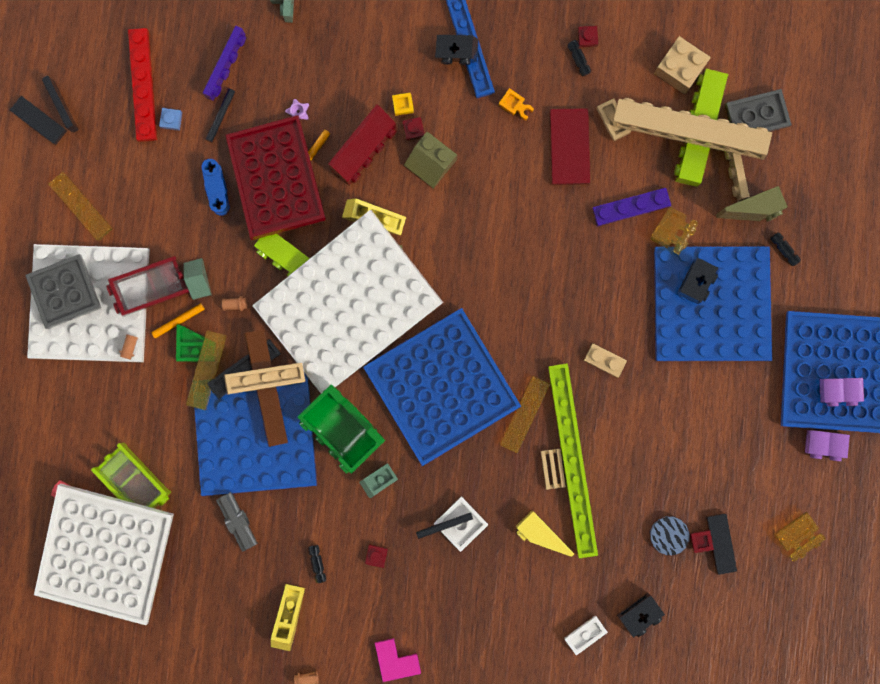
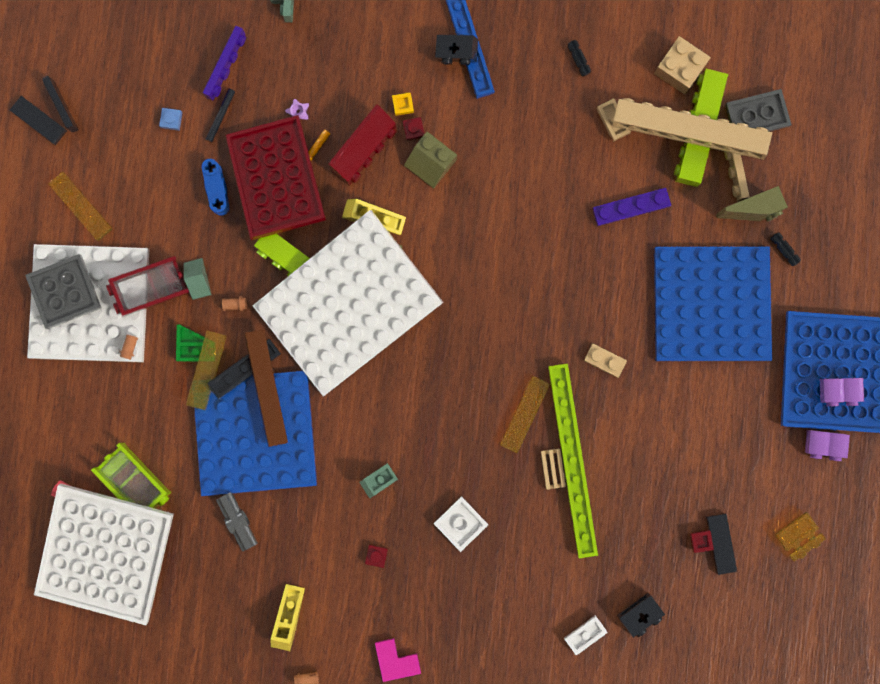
(142, 85): red plate -> none
(178, 320): light orange bar -> none
(264, 378): tan plate -> none
(317, 564): black axle -> none
(341, 428): green cylinder -> none
(442, 386): blue plate -> none
(444, 525): black bar -> none
(513, 103): light orange plate -> none
(539, 533): light yellow slope -> none
(570, 146): dark red tile -> none
(588, 36): dark red plate -> none
(669, 227): clear yellow plate -> none
(669, 535): sand blue tile -> none
(689, 287): black brick -> none

